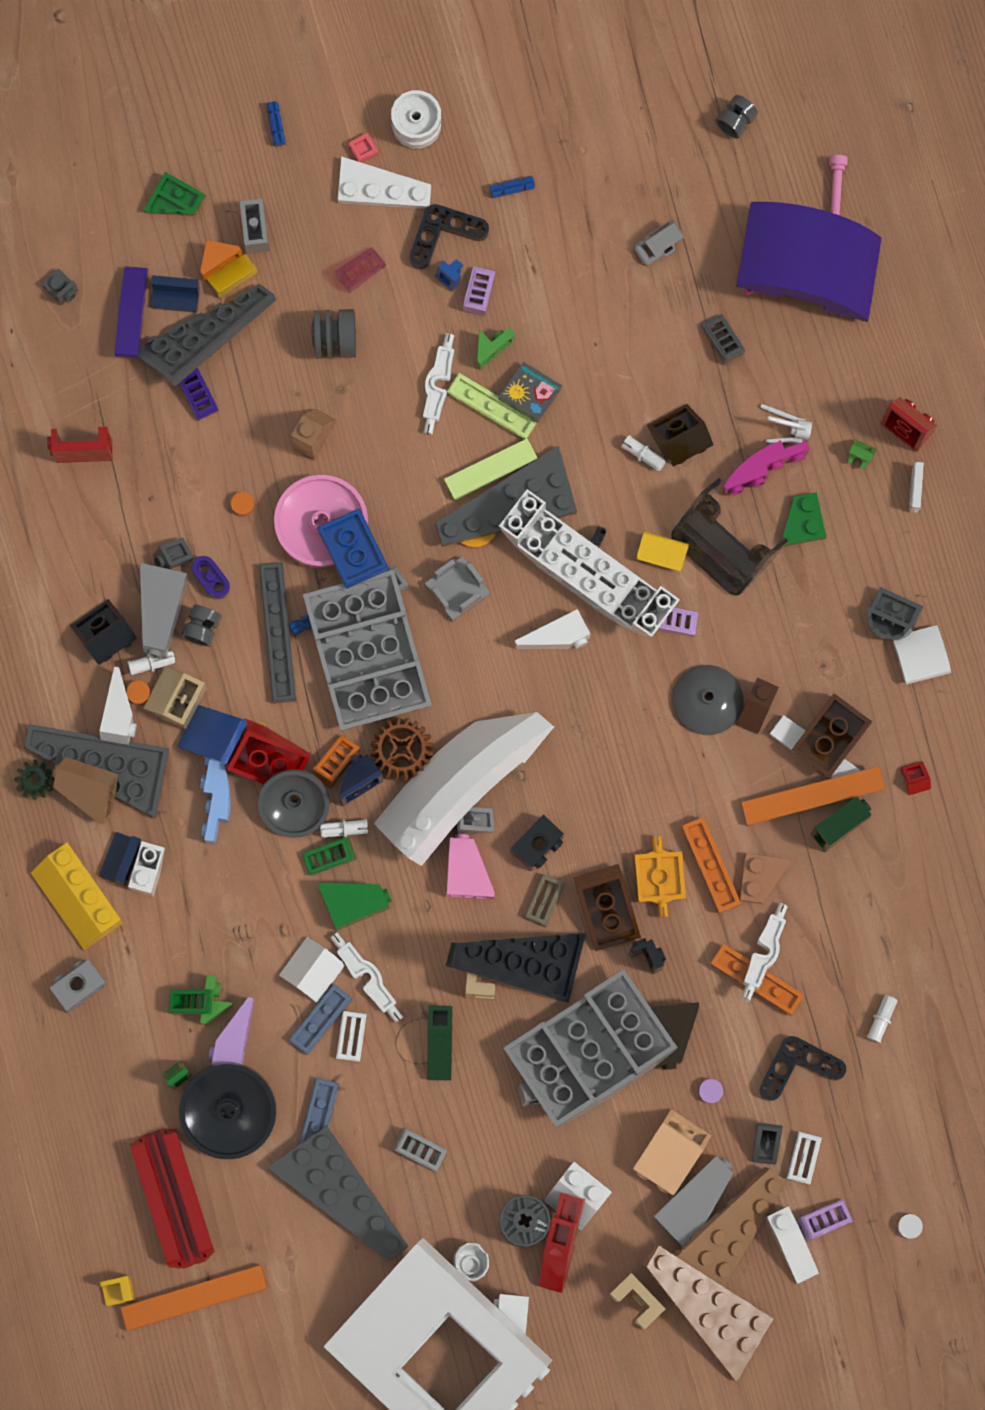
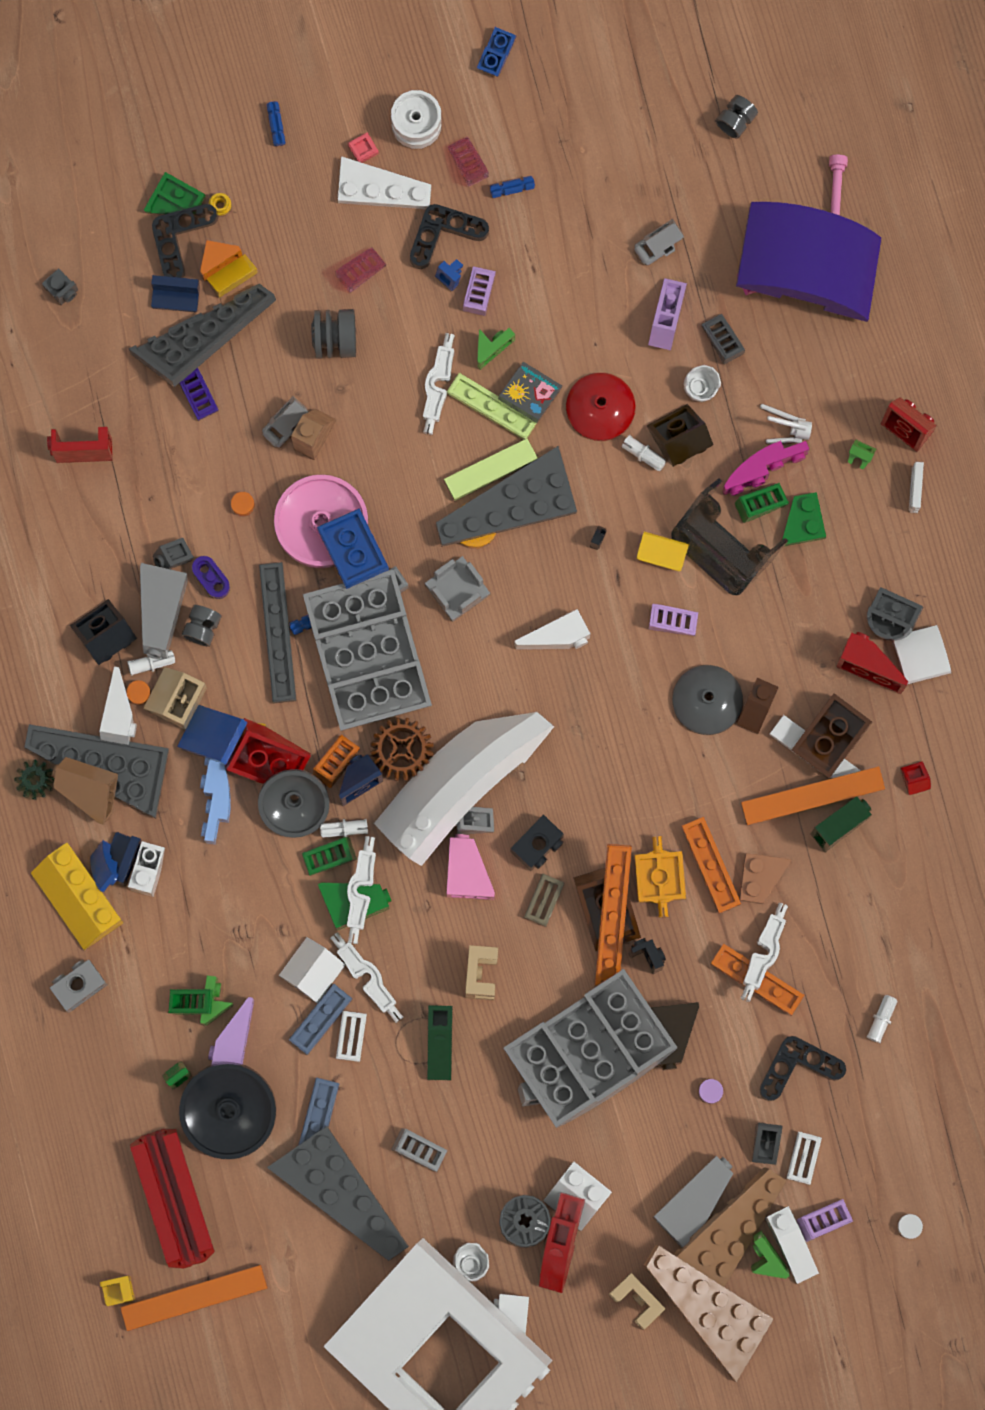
(103, 867): none -> blue slope
(131, 312): dark purple slope -> none
(175, 229): none -> black beam
(220, 197): none -> yellow plate
(254, 226): light grey brick -> none
(284, 422): none -> light grey piece
(358, 902): none -> white piece
(476, 176): none -> clear pink slope
(496, 52): none -> blue slope
(532, 963): black wing -> none
(585, 568): white slope -> none
(598, 421): none -> red dish
(613, 911): none -> orange tile
(667, 314): none -> lavender slope
(672, 1152): light nougat slope -> none
(702, 383): none -> white hair
(748, 509): none -> green slope
(771, 1264): none -> bright green slope
(867, 661): none -> red slope

